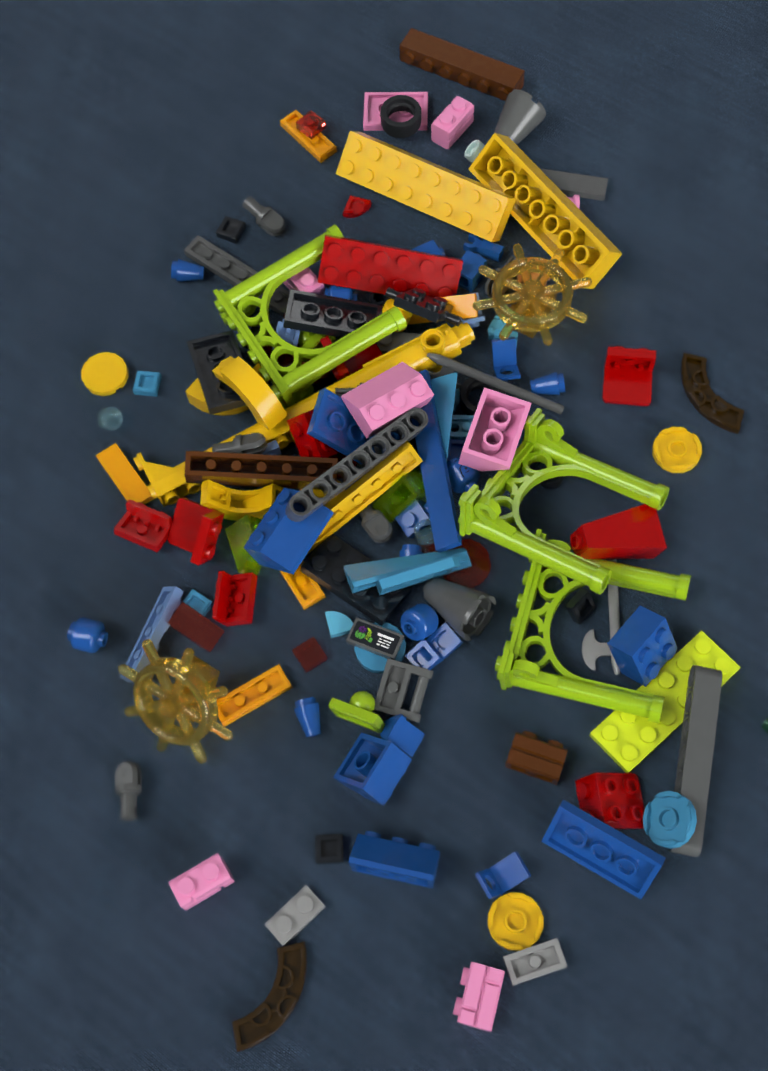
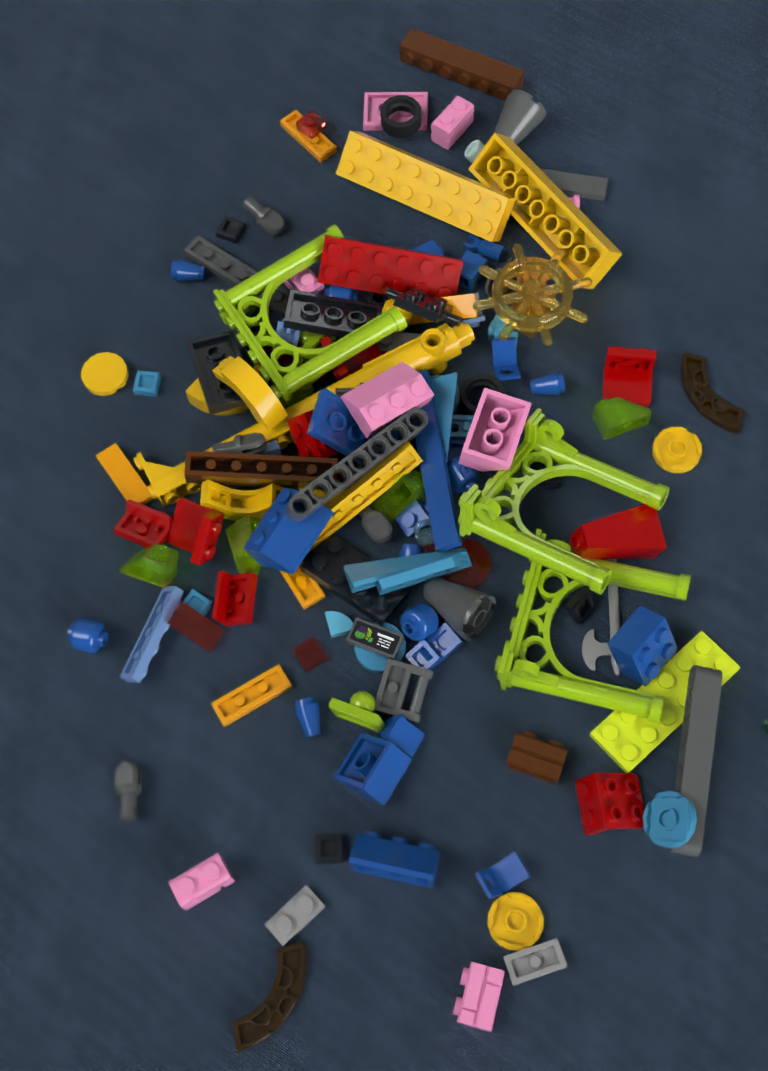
(110, 418): clear light blue tile -> none
(154, 565): none -> clear neon green slope
(188, 700): clear yellow piece -> none
(356, 207): red tile -> none
(449, 366): dark grey piece -> none
(603, 849): blue plate -> none
(619, 416): none -> clear neon green slope

